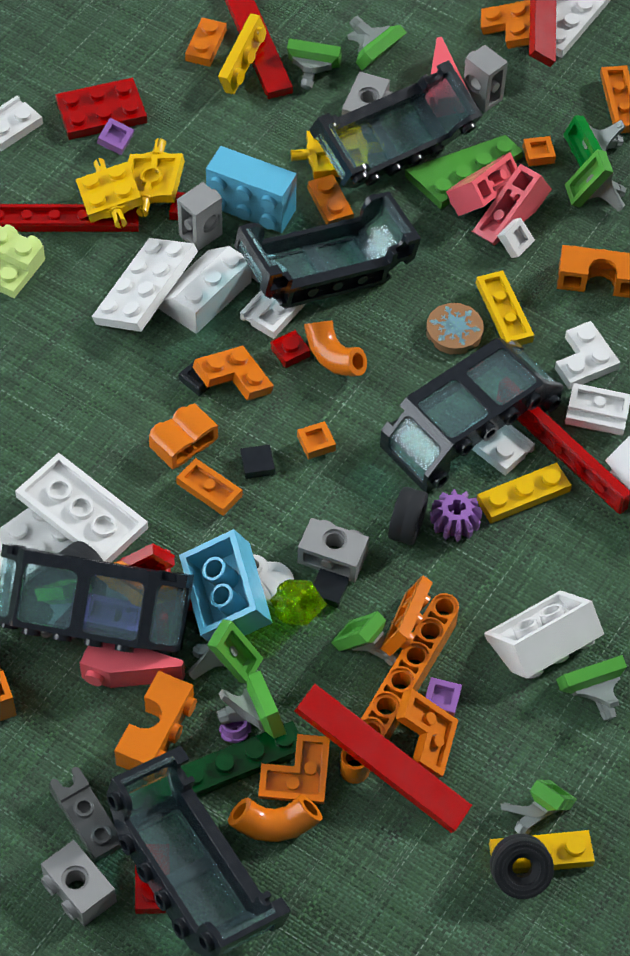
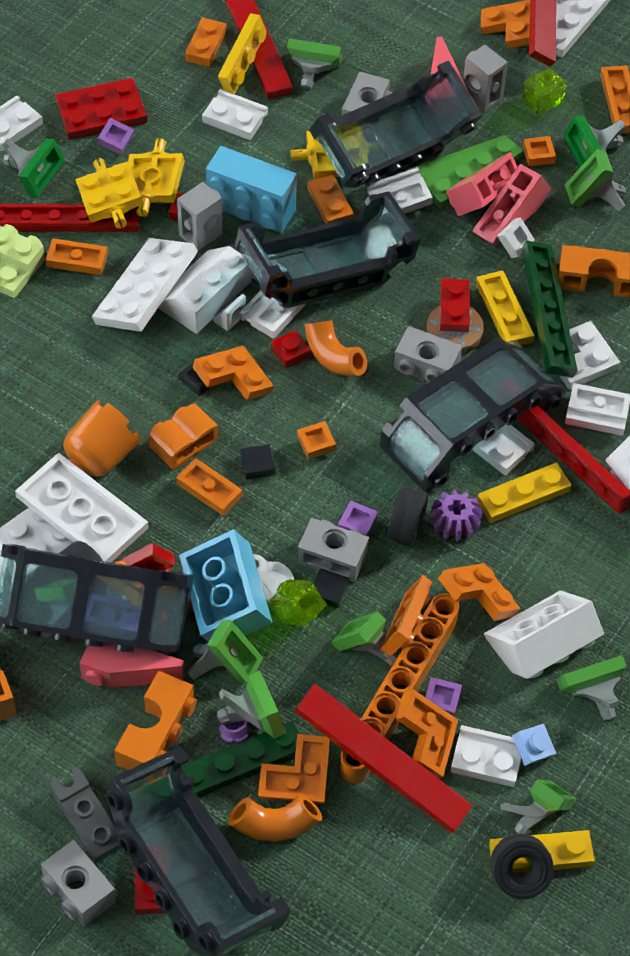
(34, 166): none -> green piece
(76, 256): none -> orange plate
(99, 440): none -> orange cylinder
(231, 313): none -> white slope
(235, 114): none -> white plate
(358, 518): none -> medium lavender plate
(373, 41): piece -> none
(406, 188): none -> white plate
(425, 354): none -> light grey brick
(455, 305): none -> red plate
(480, 583): none -> orange plate
(486, 756): none -> white plate
(534, 744): none -> light blue plate
(544, 90): none -> clear neon green brick
(549, 309): none -> dark green plate

